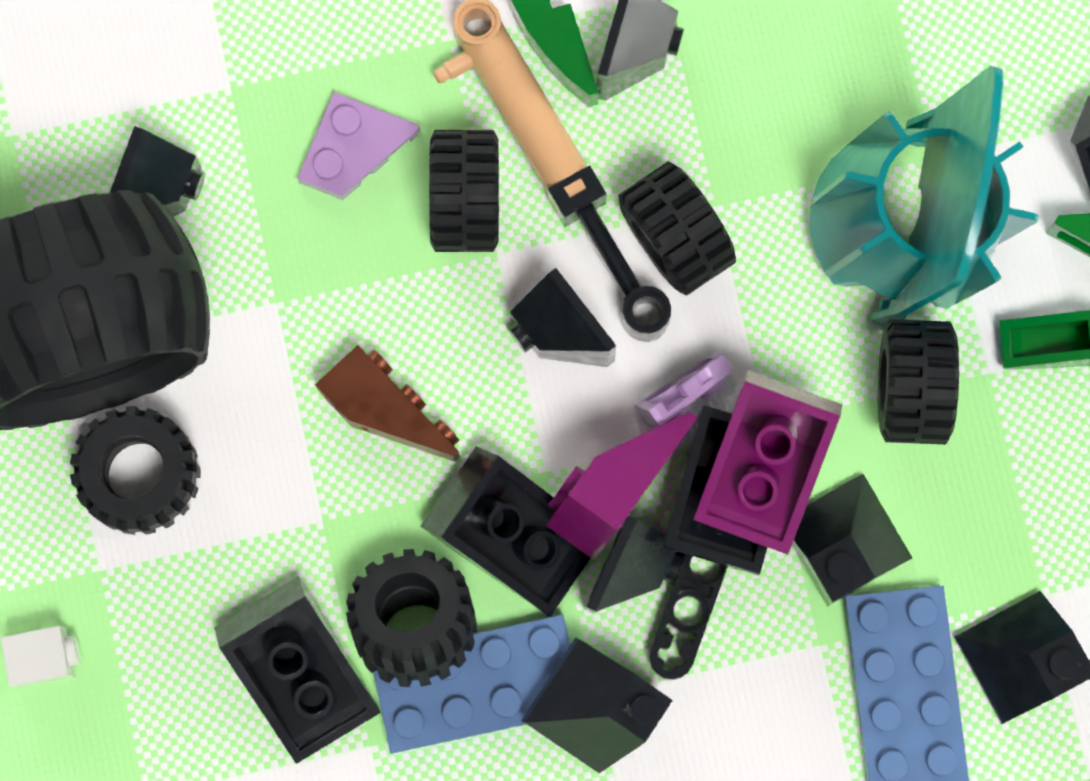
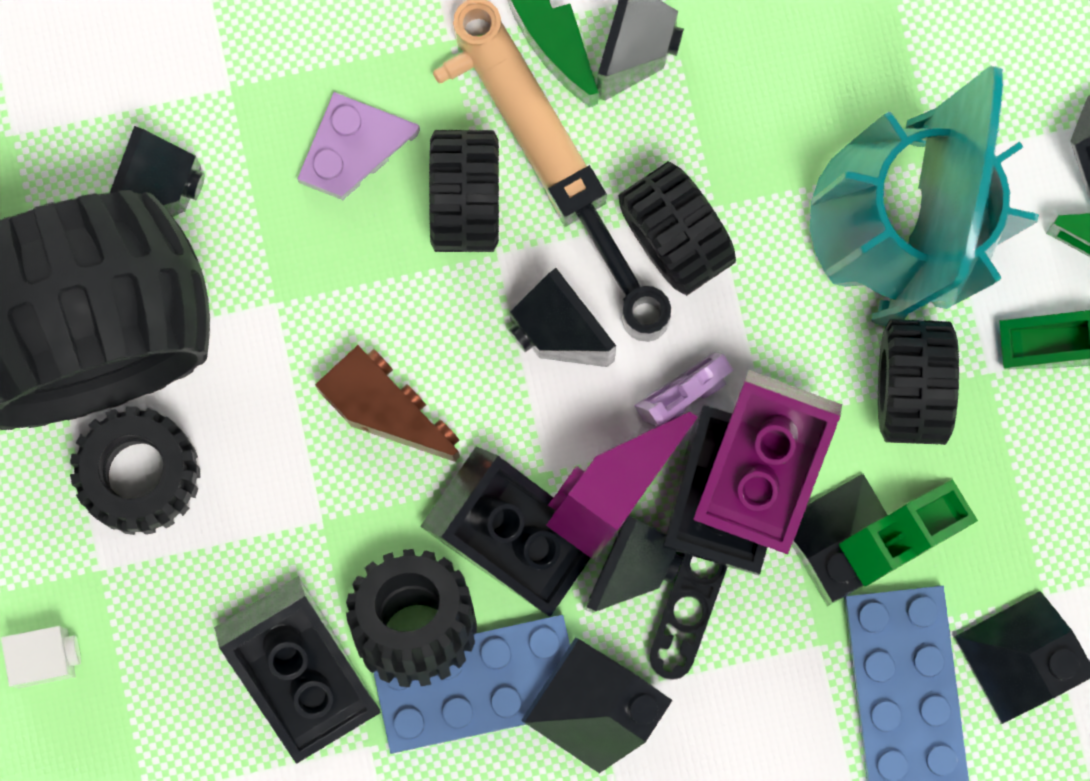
(908, 532): none -> green slope

